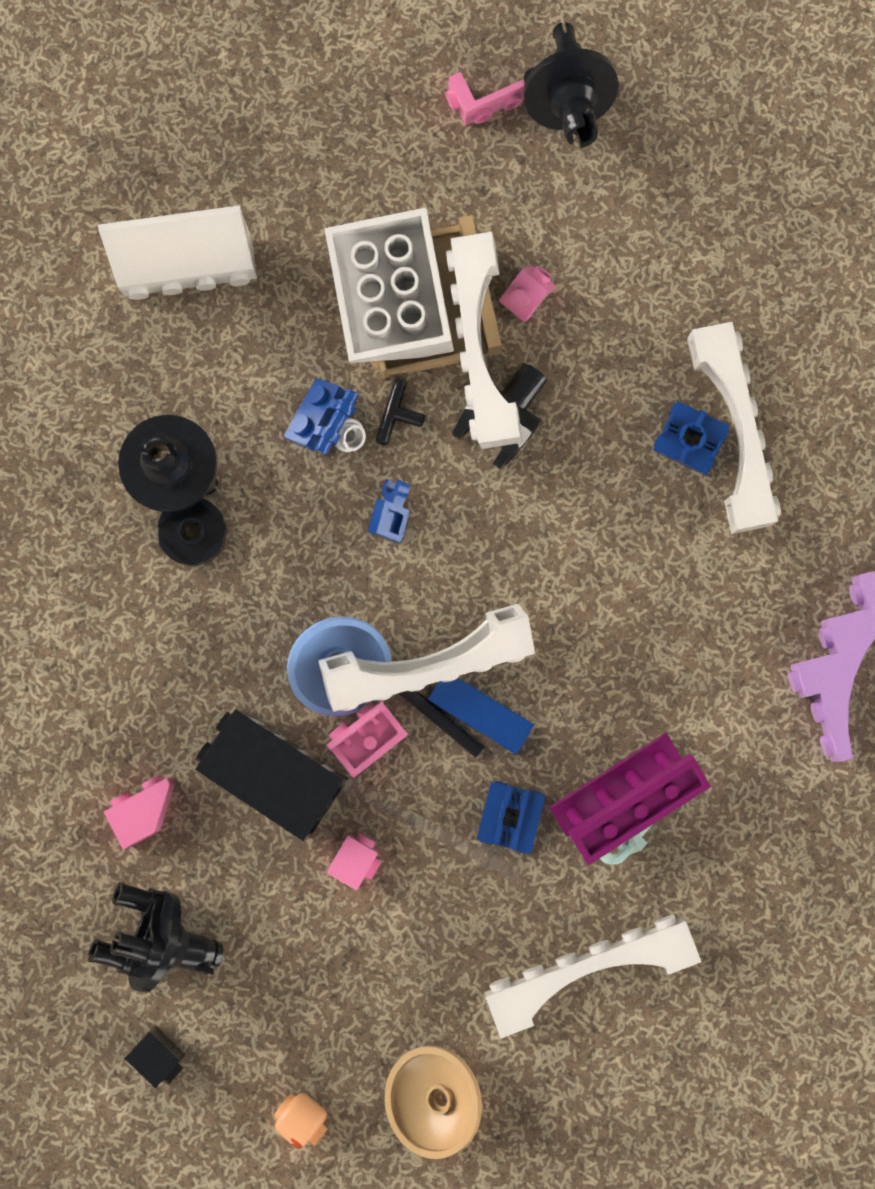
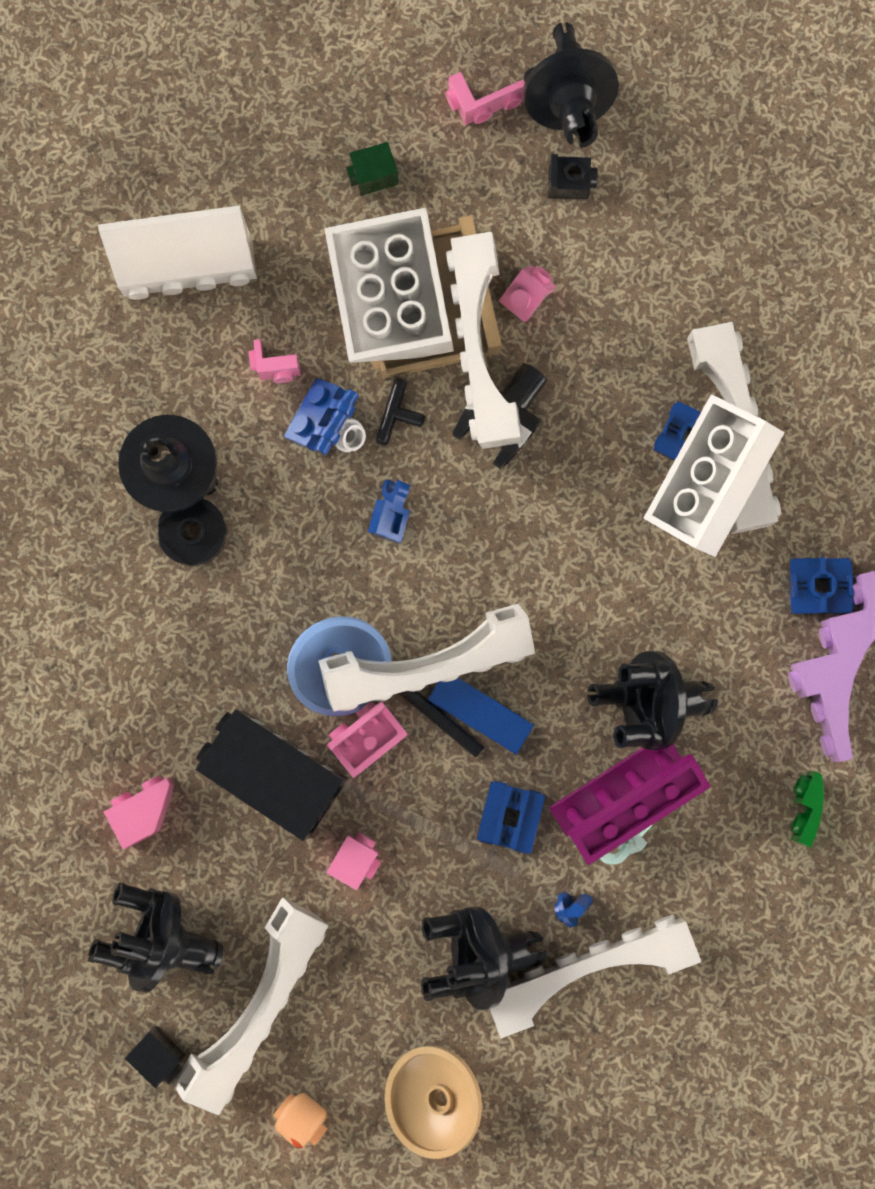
(212, 1076): none -> white arch
(278, 368): none -> bright pink bracket
(372, 169): none -> dark green brick
(479, 957): none -> black piece
(564, 186): none -> black brick
(569, 911): none -> blue plate
(652, 701): none -> black piece
(713, 475): none -> white brick
(810, 795): none -> green slope
(830, 569): none -> blue piece

